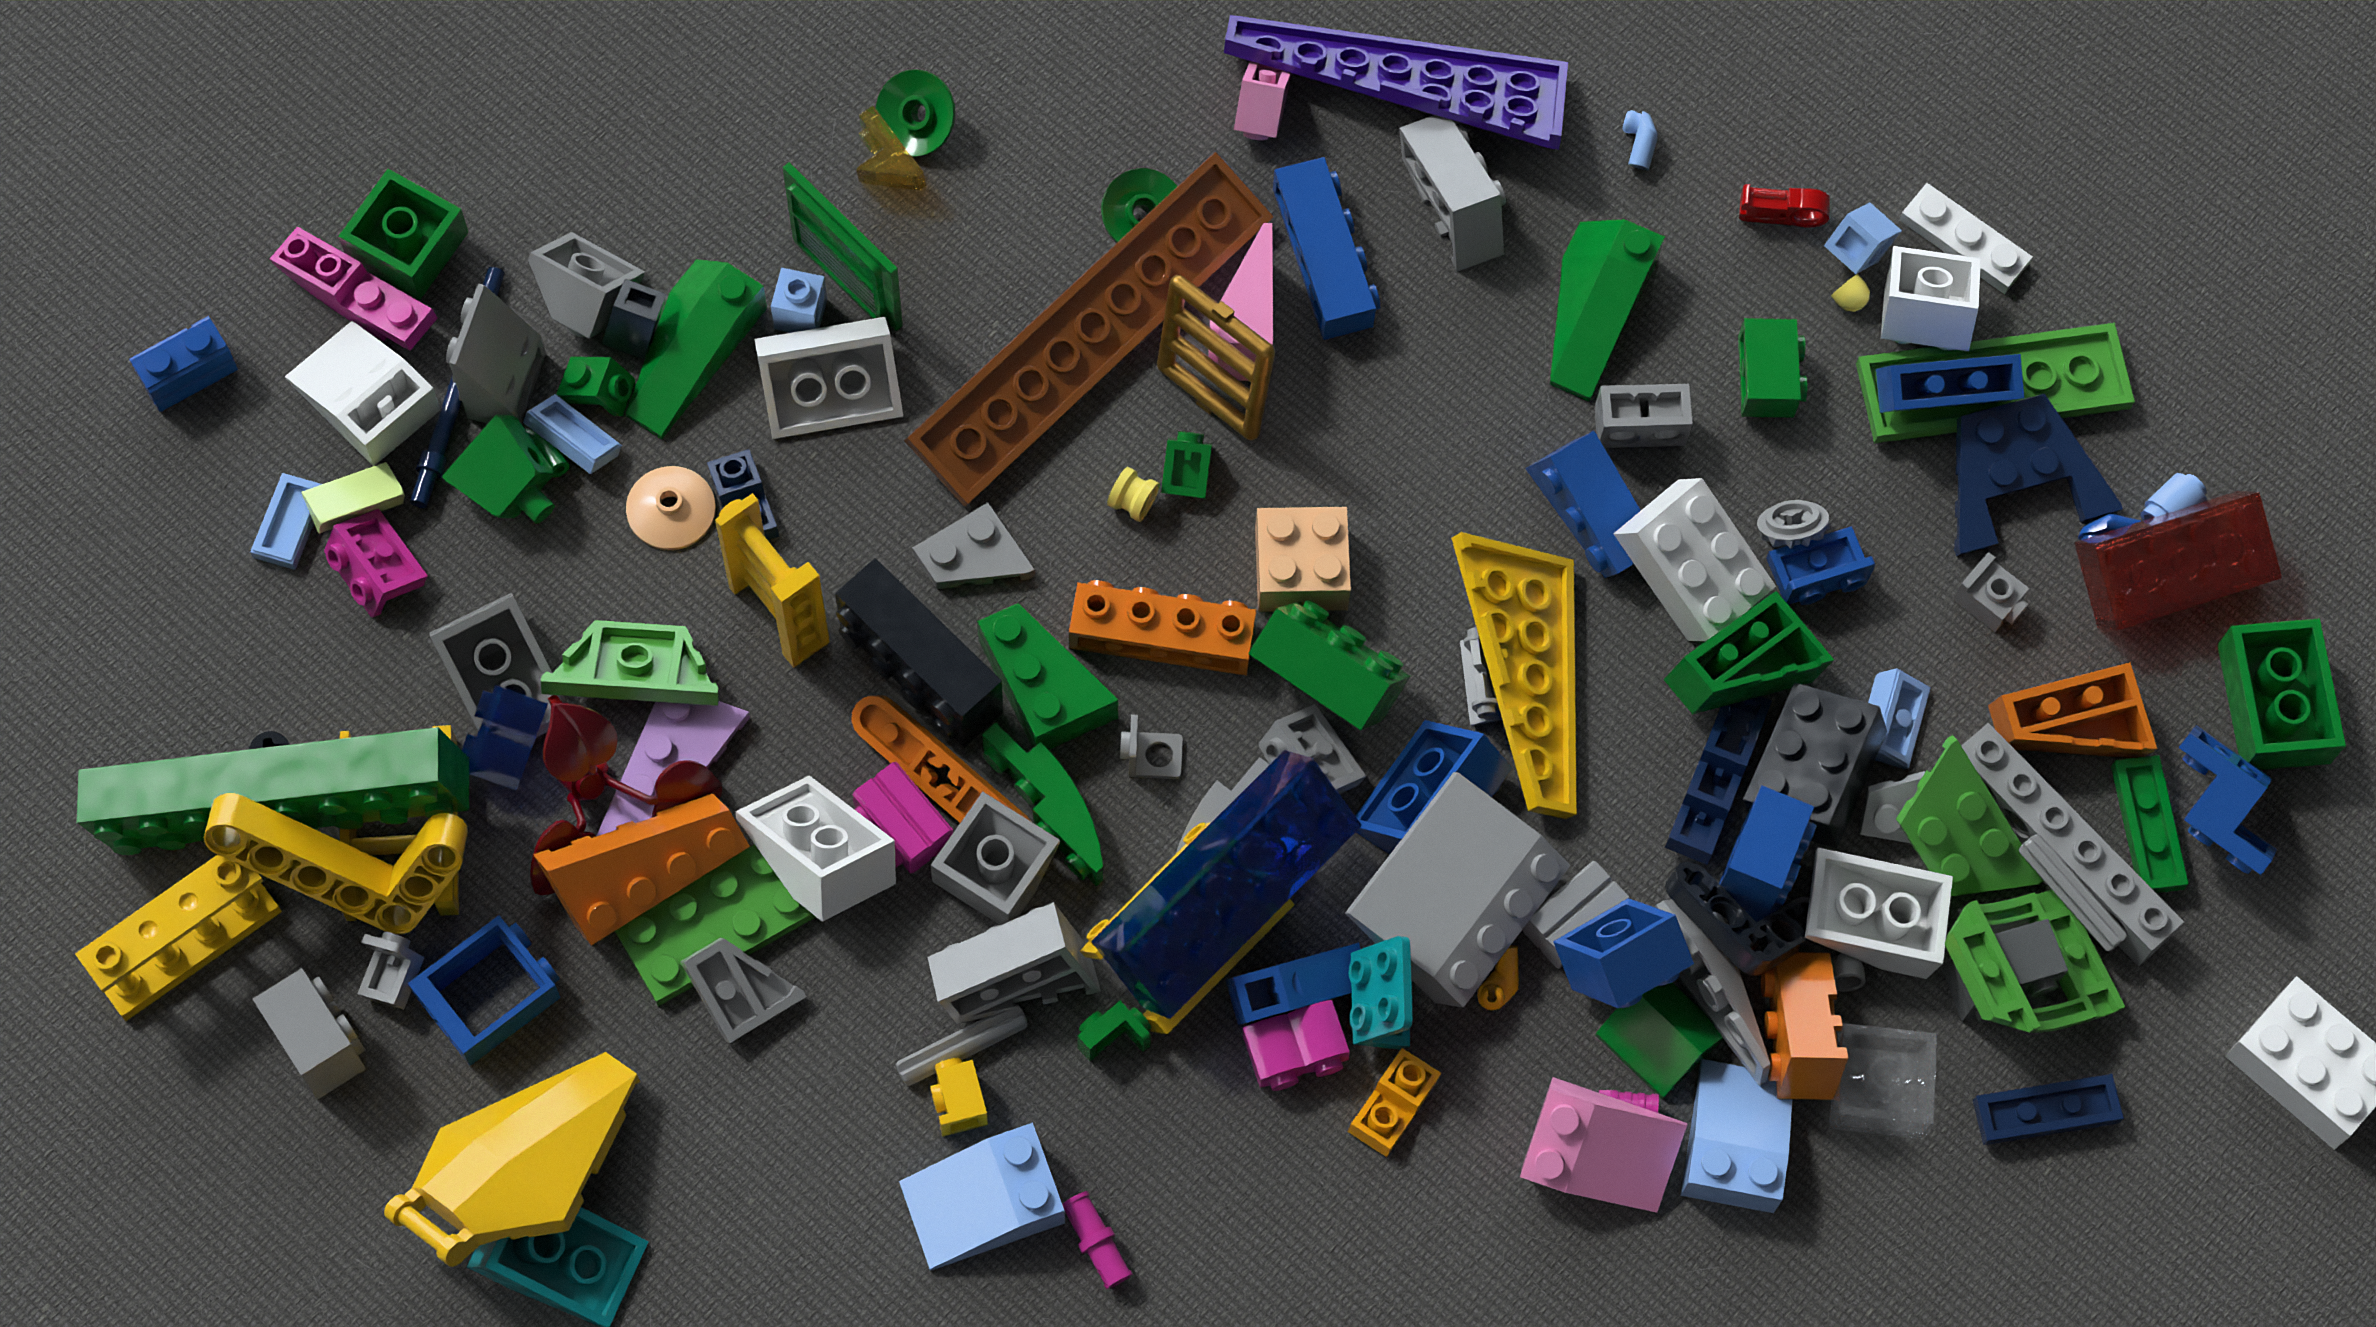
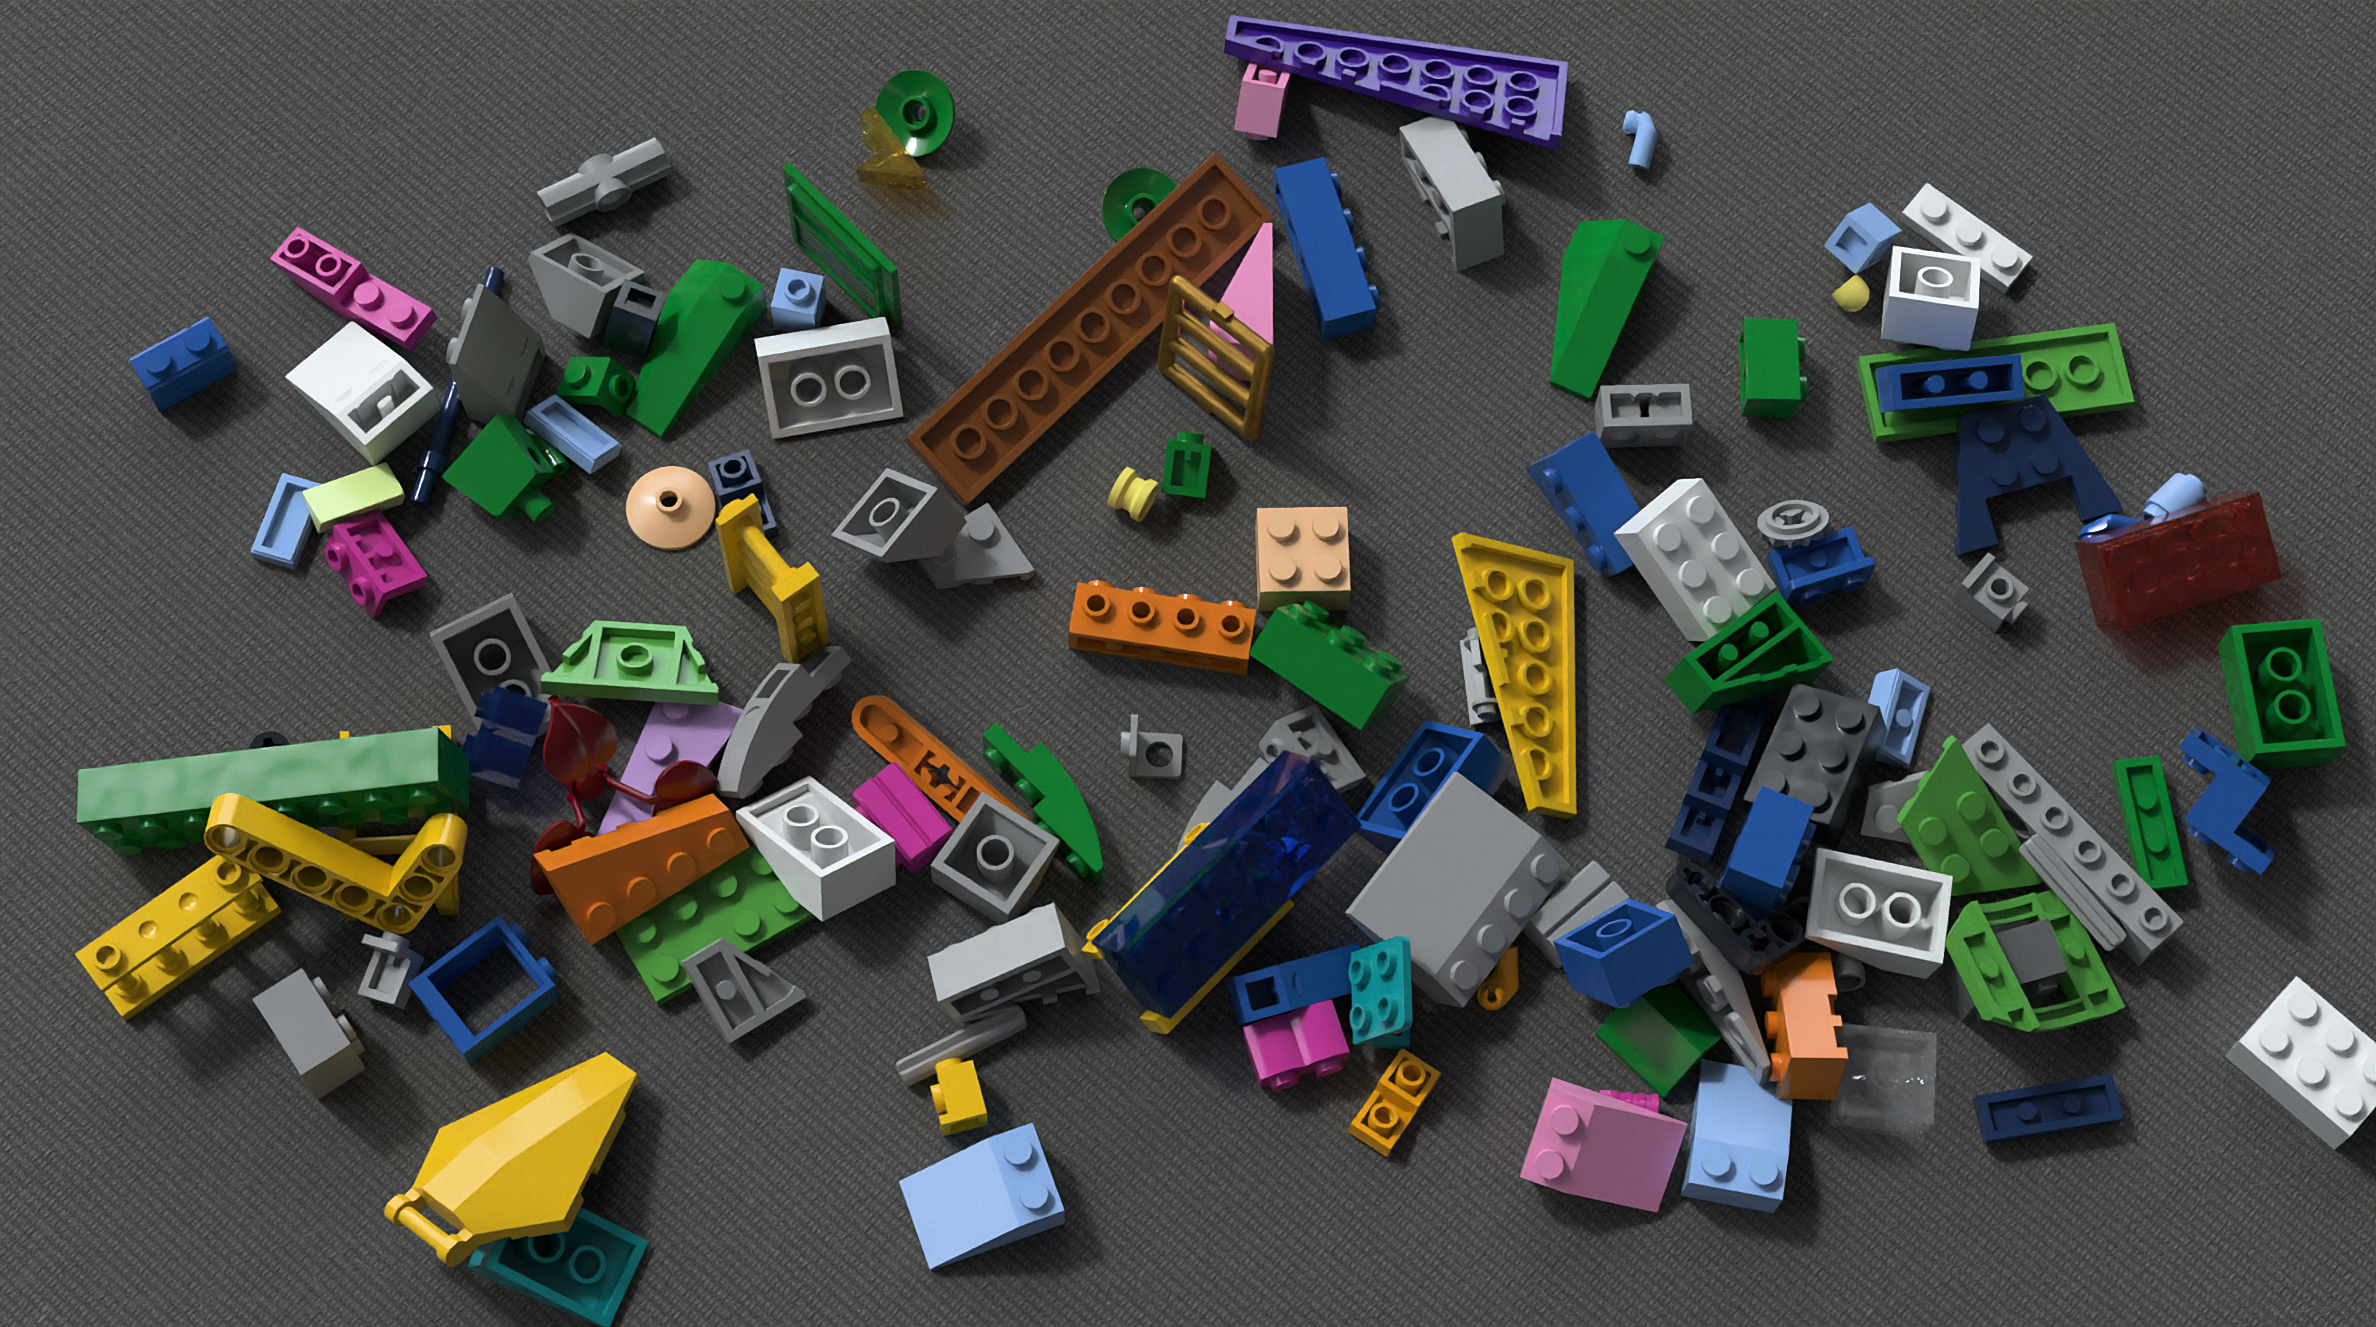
(404, 233): green brick -> none
(604, 182): none -> light grey piece
(765, 727): none -> light grey slope
(900, 520): none -> light grey slope
(918, 654): black brick -> none
(1043, 680): green wedge -> none
(1096, 1240): dark pink pin -> none
(1103, 1029): green bracket -> none
(1794, 207): red piece -> none
(2078, 715): orange wedge -> none

